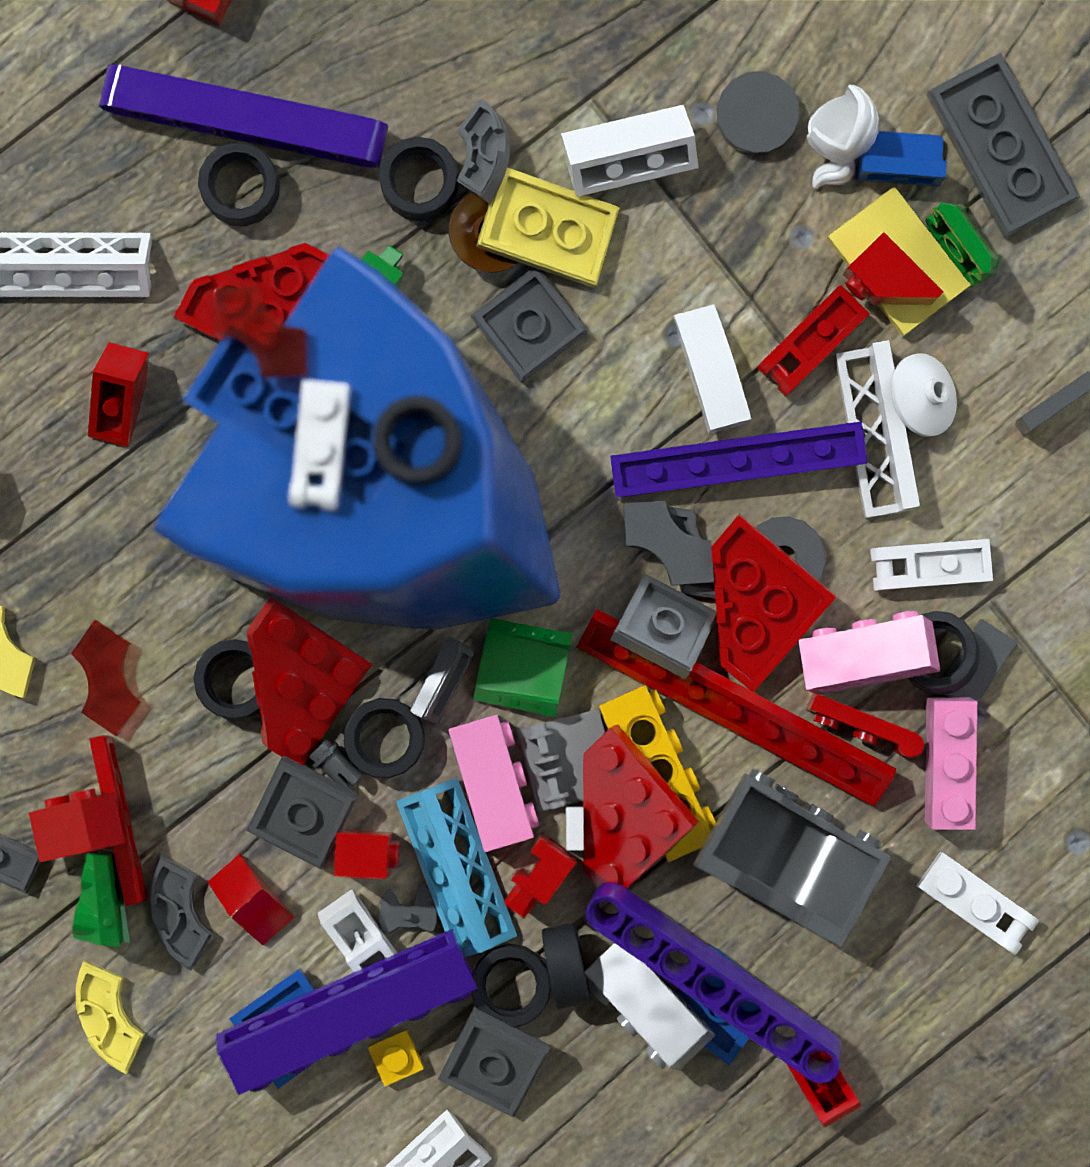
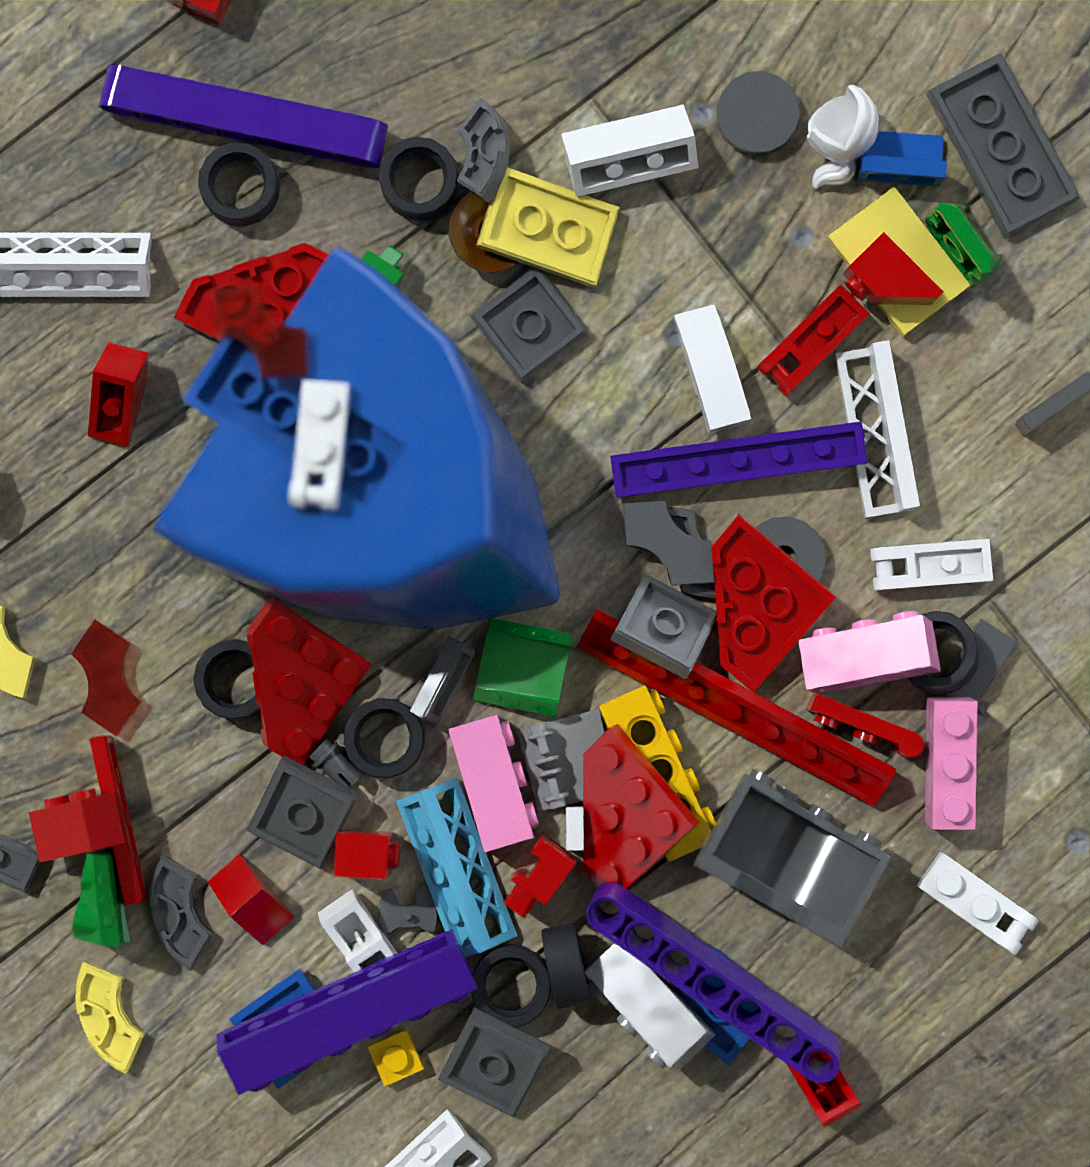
(393, 416): black tyre -> none
(924, 395): white dish -> none

